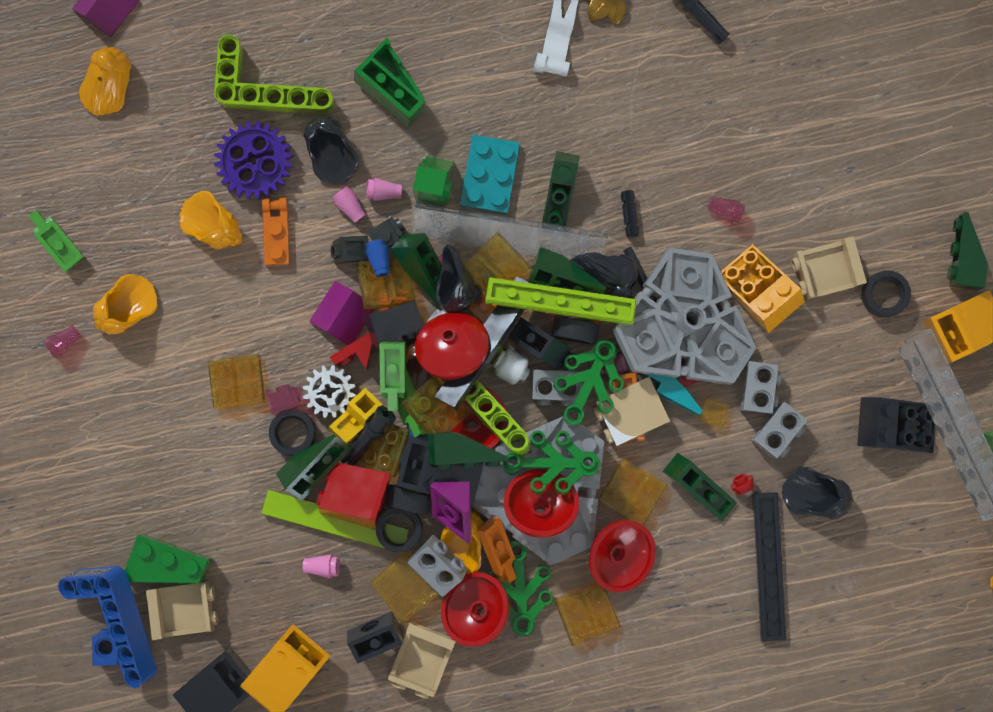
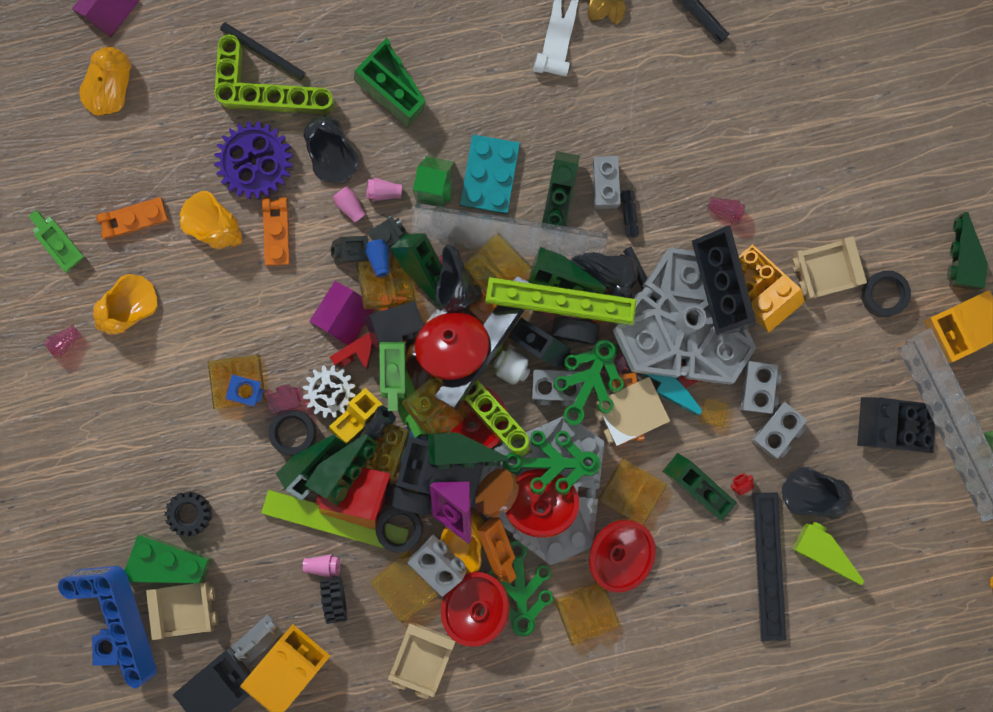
(132, 218): none -> orange plate
(177, 503): none -> black tyre
(233, 395): none -> blue brick
(257, 640): none -> light grey hinge
(263, 51): none -> black bar
(333, 600): none -> black tyre
(338, 472): none -> dark green slope
(374, 637): black brick -> none
(496, 493): none -> dark orange tile
(606, 182): none -> light grey brick
(724, 281): none -> black slope
(822, 548): none -> lime slope

